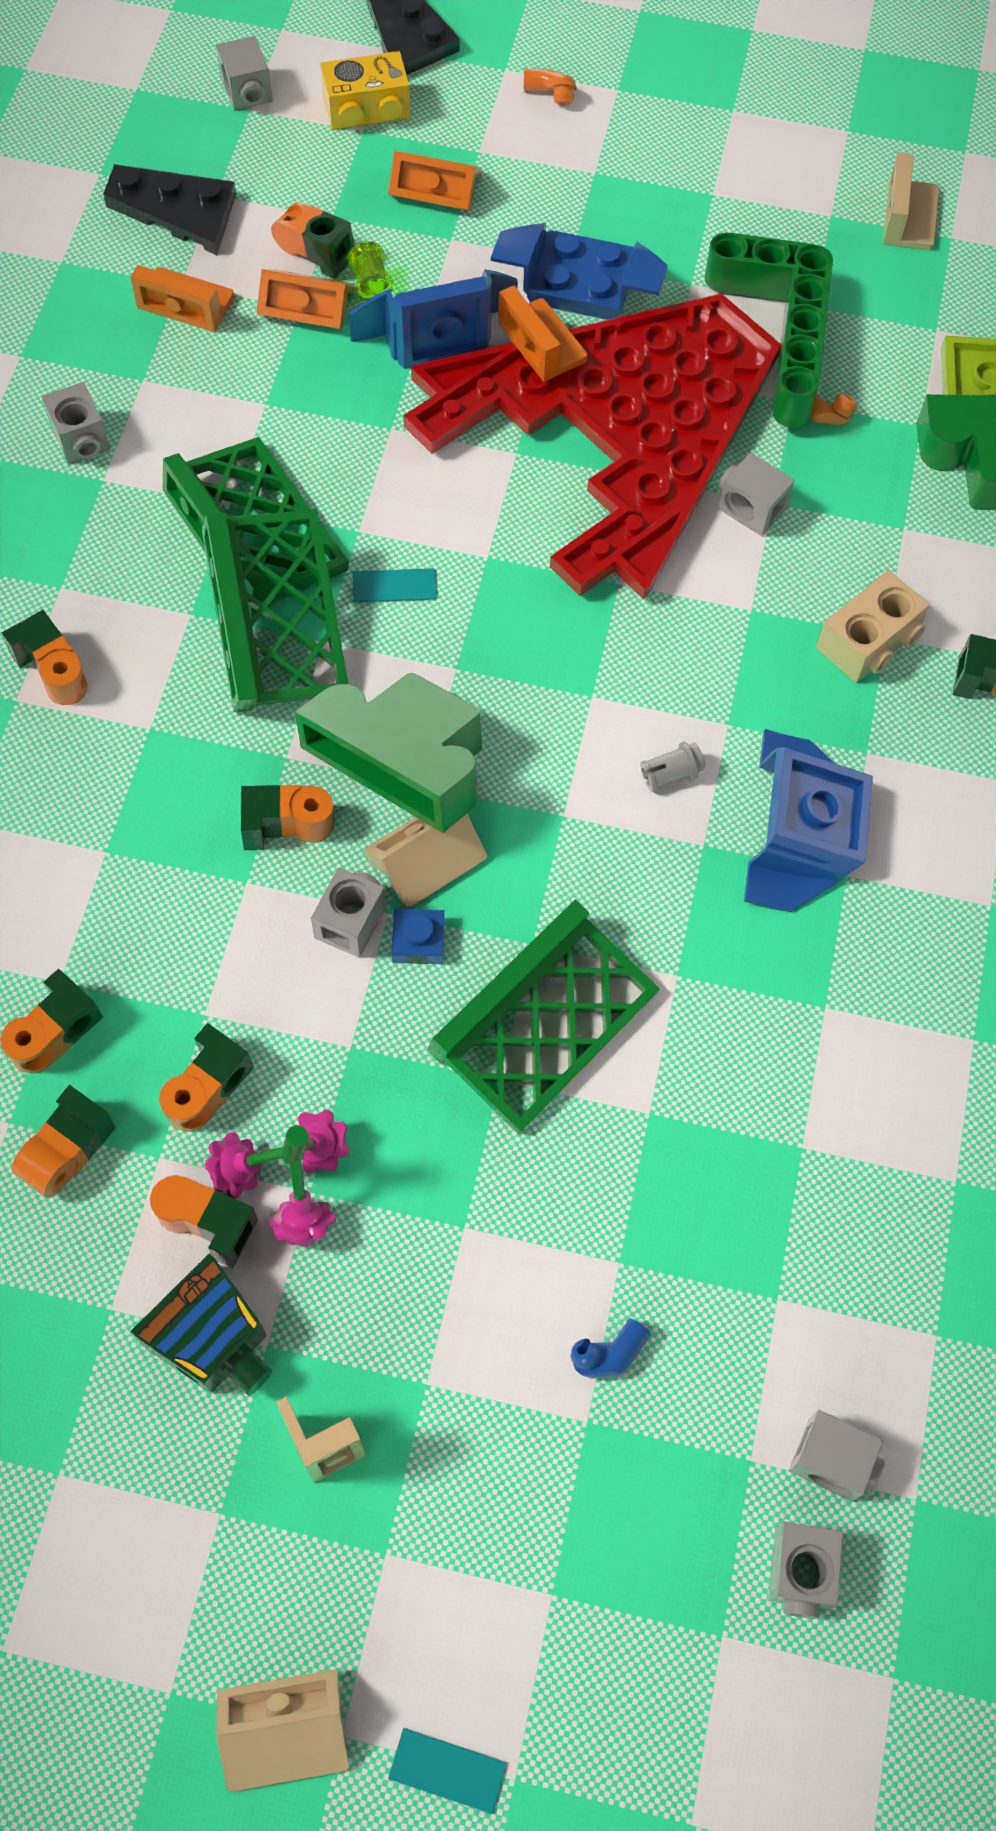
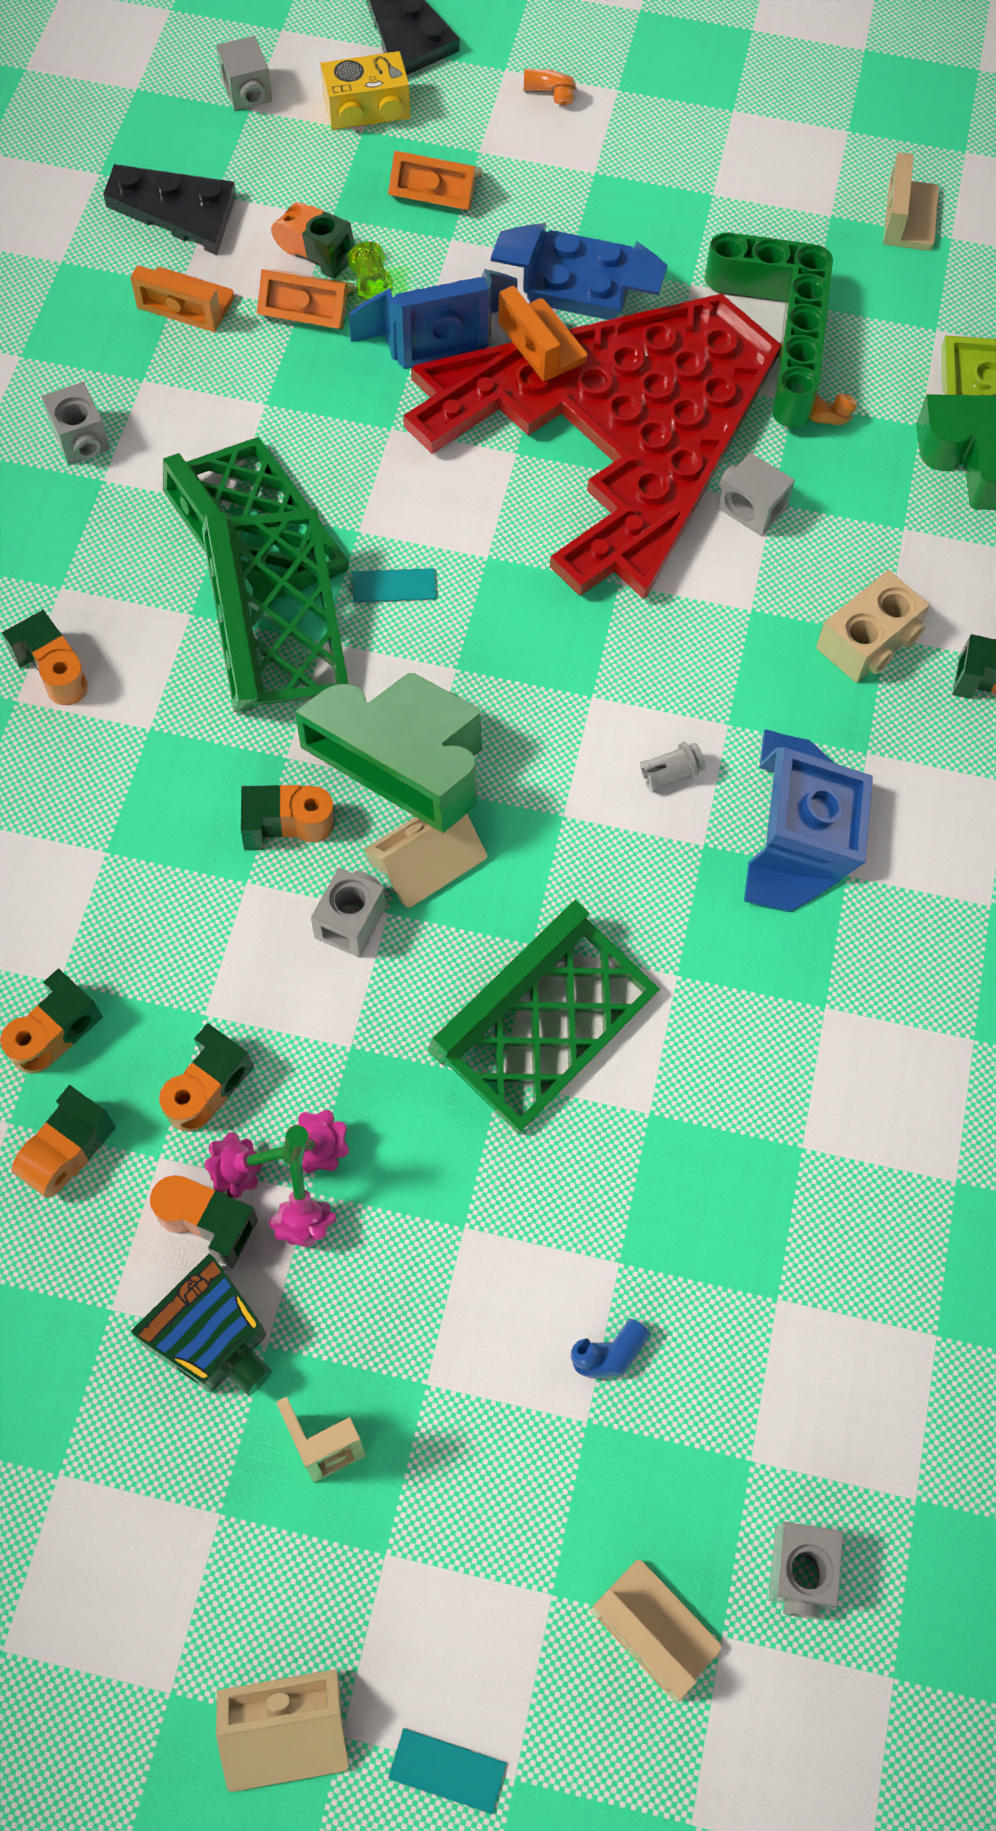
(418, 936): blue plate -> none
(656, 1630): none -> tan panel
(838, 1457): light grey brick -> none

